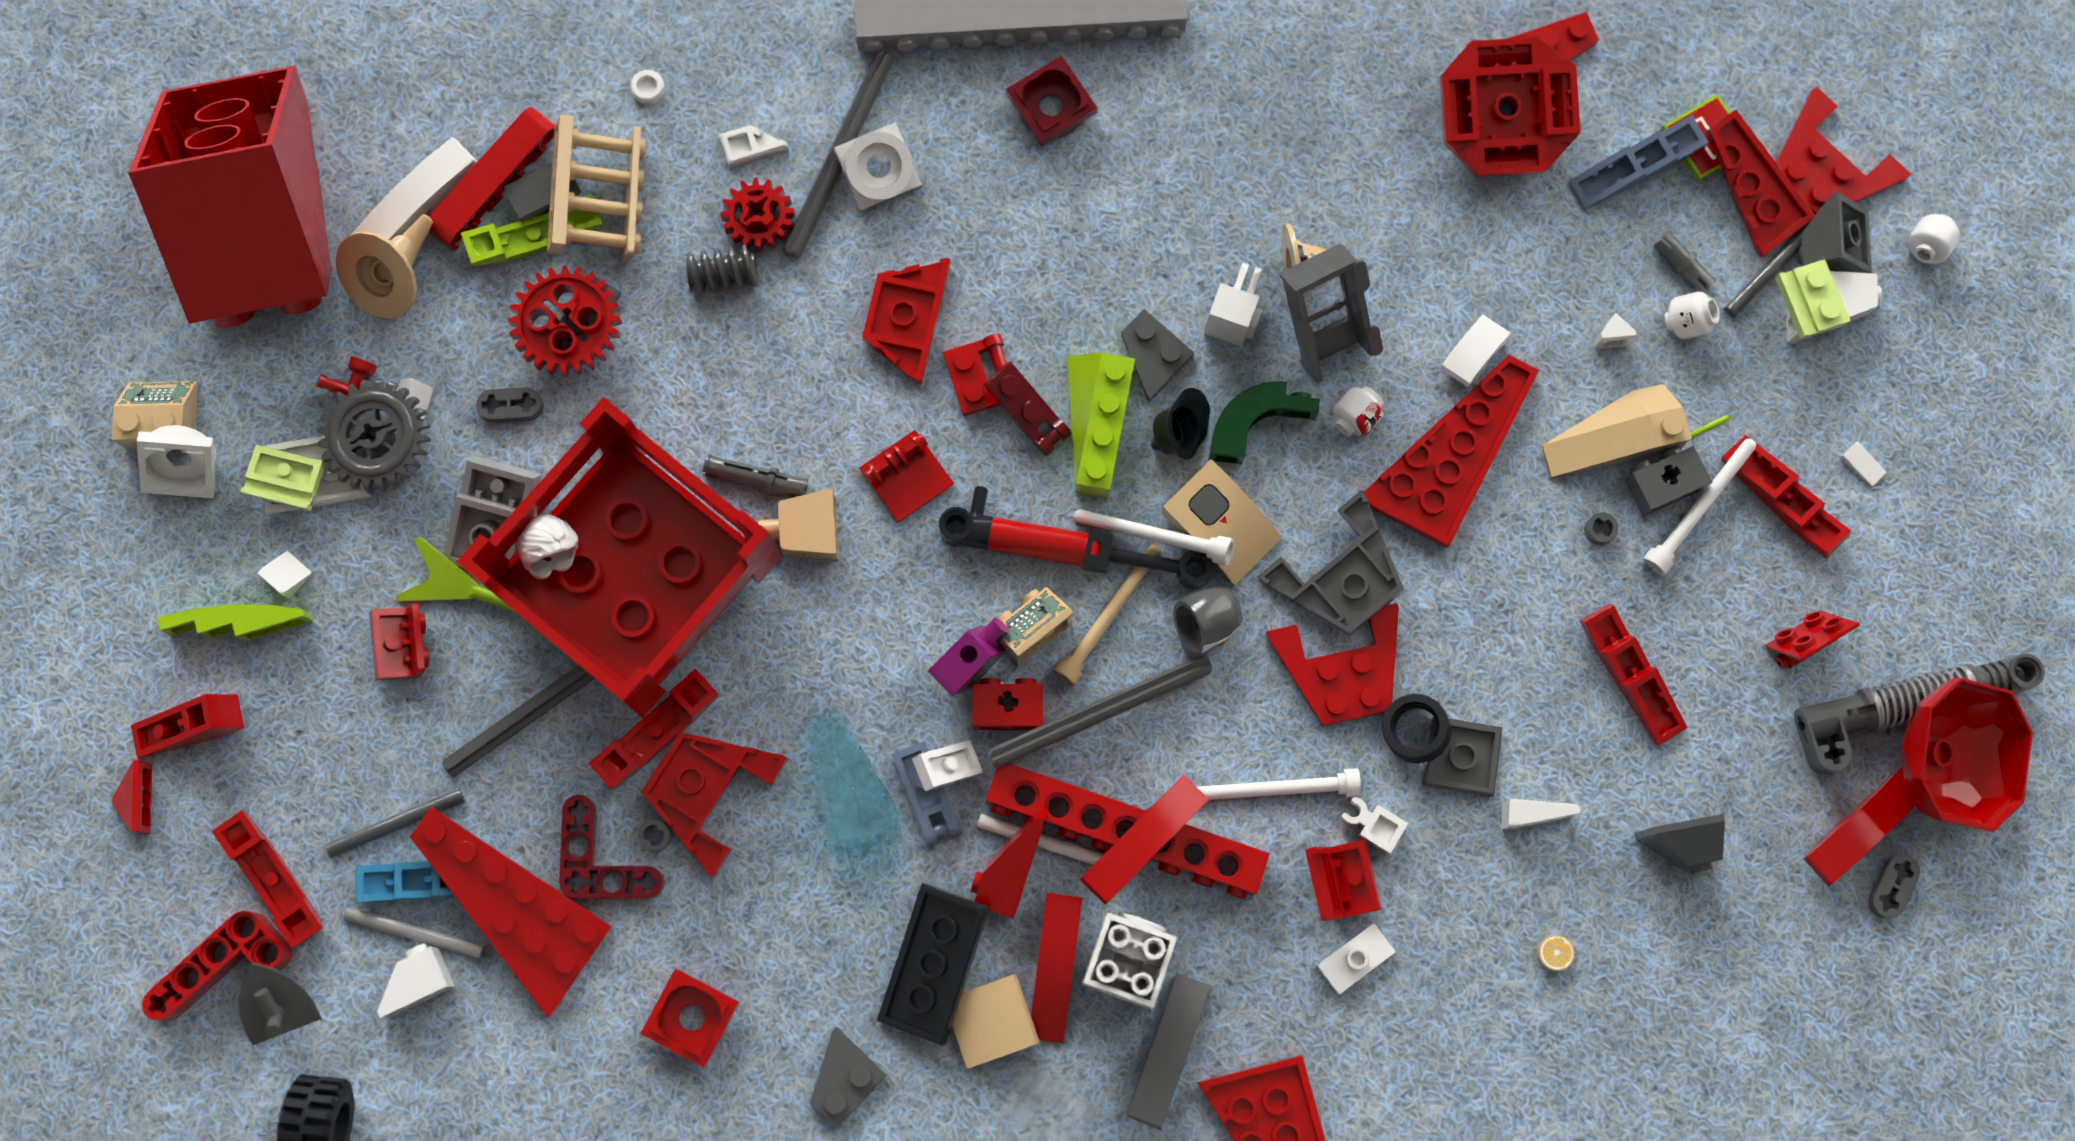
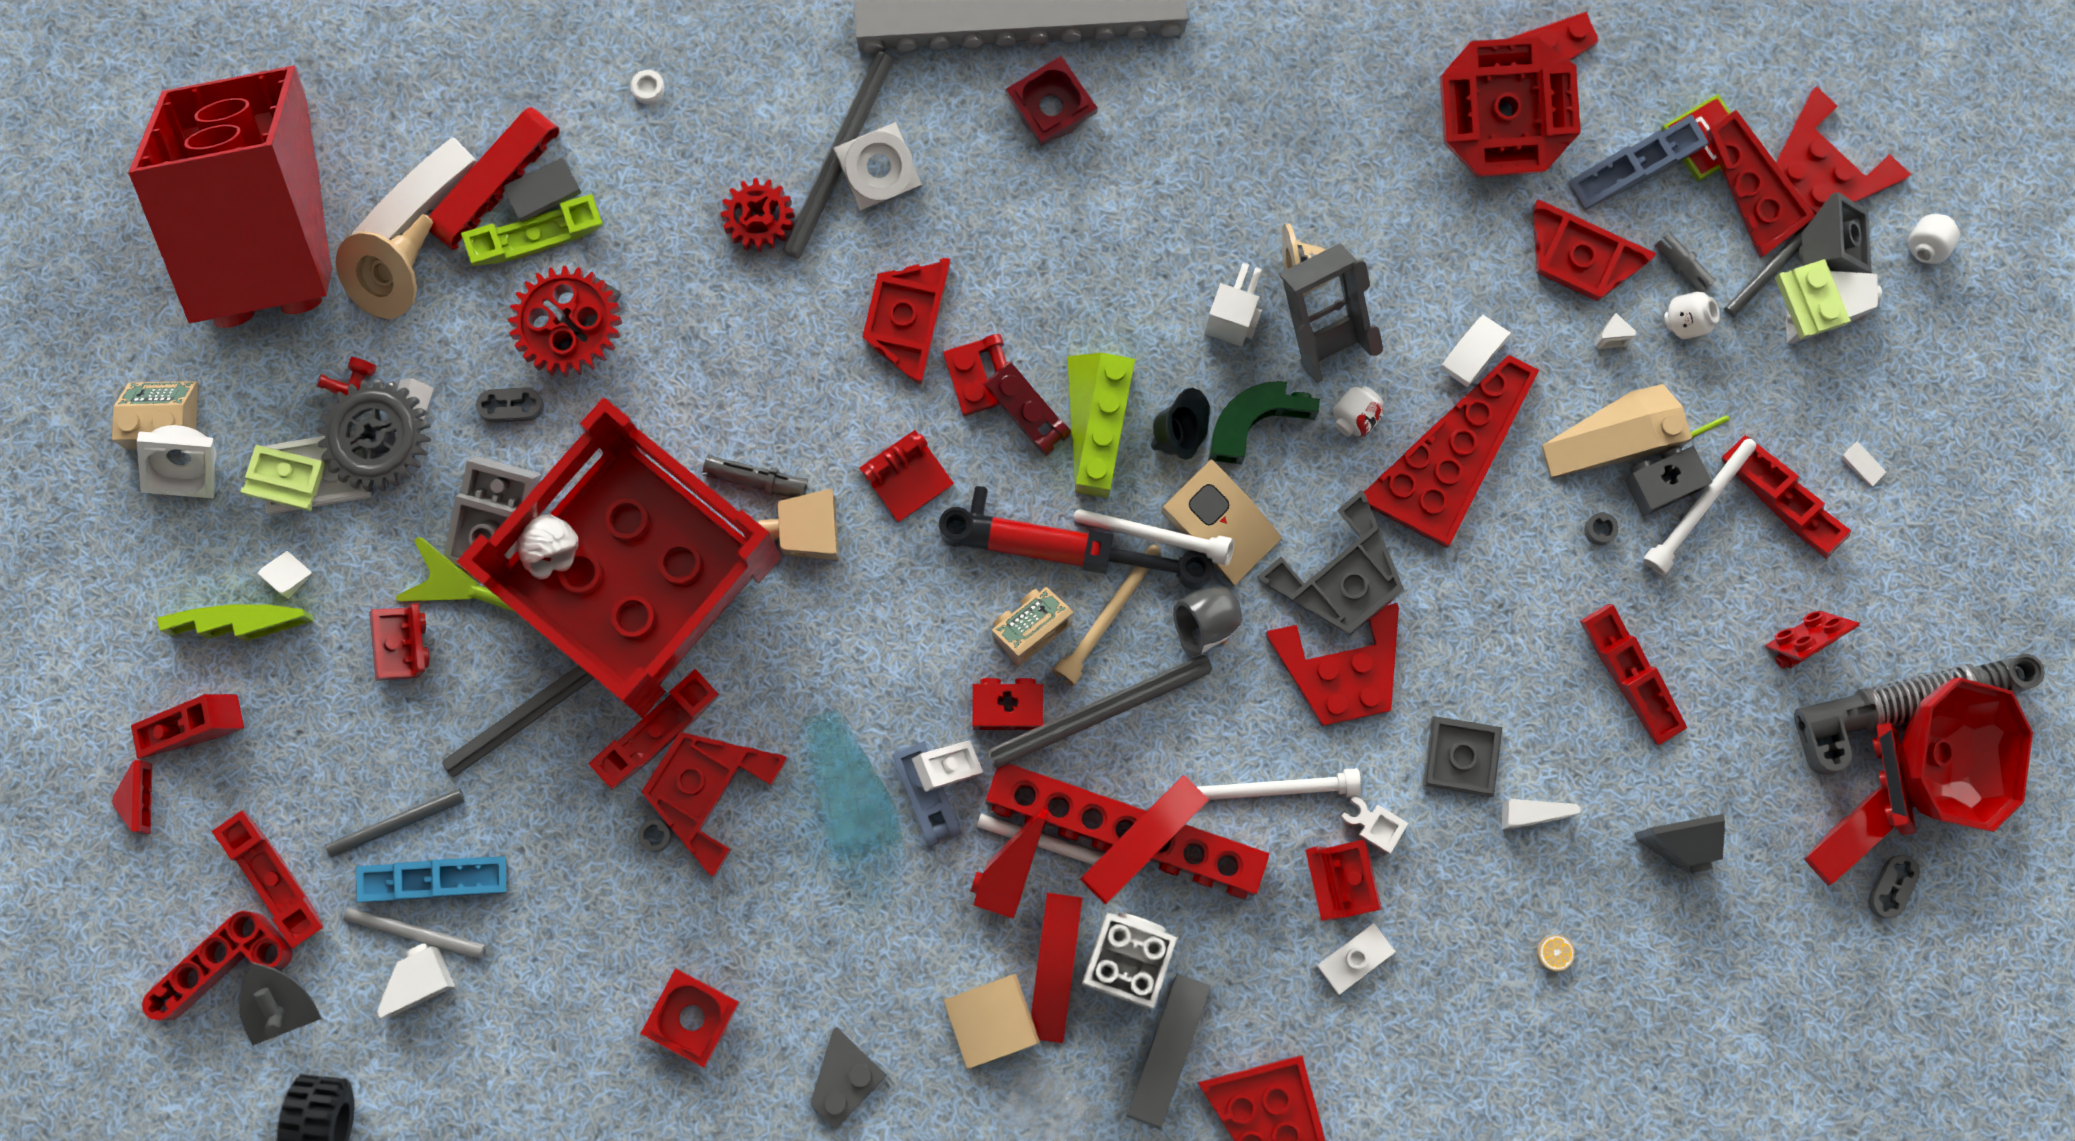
(526, 920): red wing -> none
(563, 201): tan fence -> none
(586, 863): dark red beam -> none
(721, 269): dark grey piece -> none
(749, 144): white tile -> none
(933, 964): black tile -> none
(970, 657): magenta torso -> none
(1155, 351): dark grey wing -> none
(1411, 702): black tyre -> none
(1583, 253): none -> red wing
(1900, 809): none -> plate

